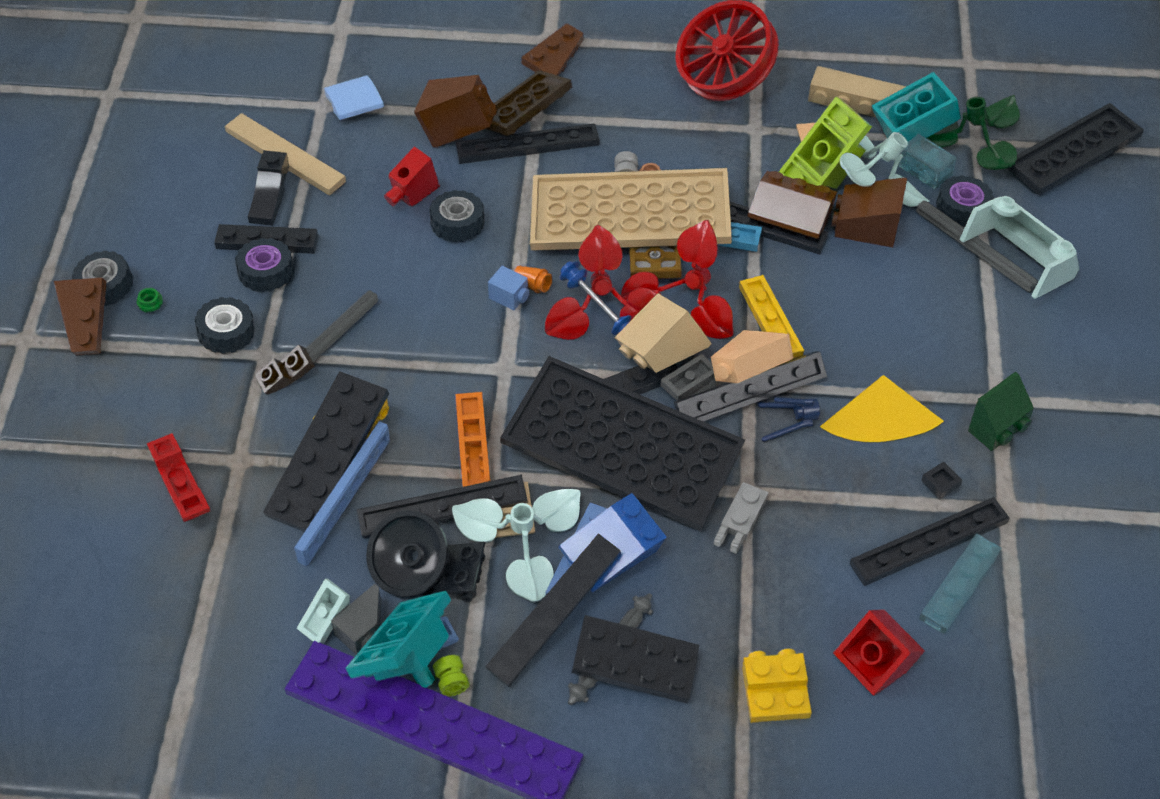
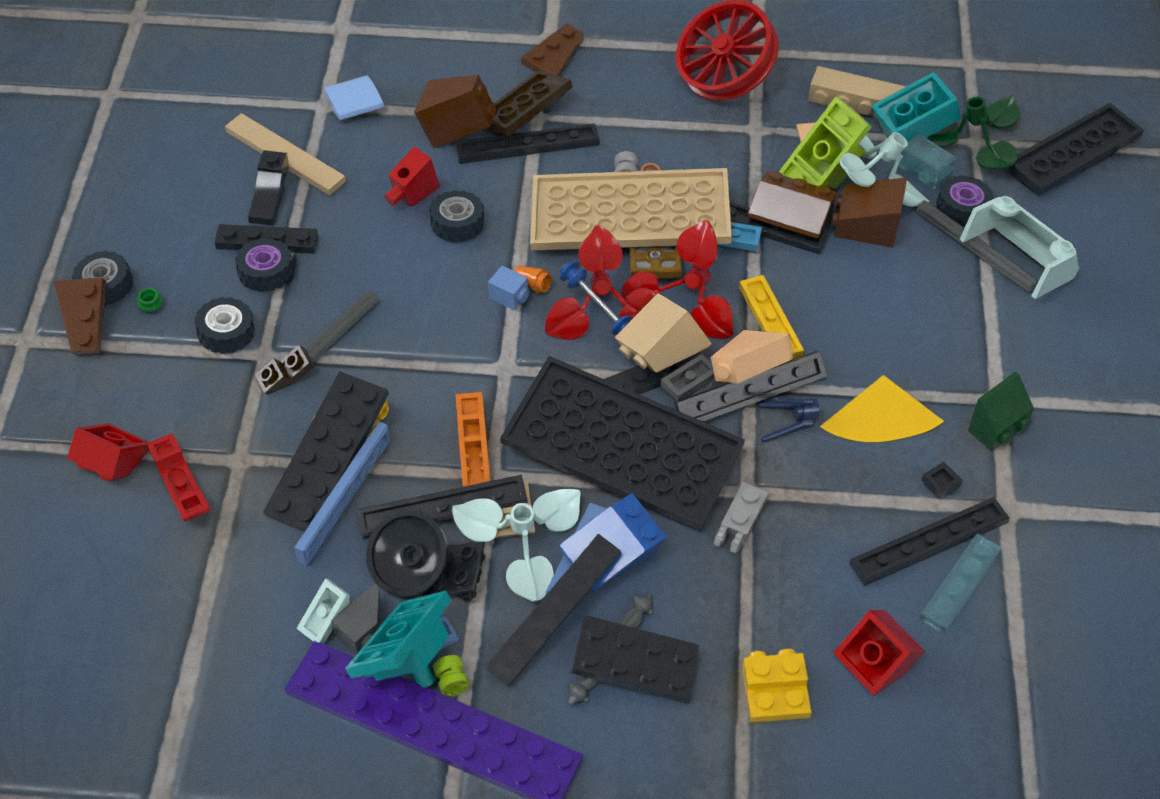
(106, 450): none -> red slope

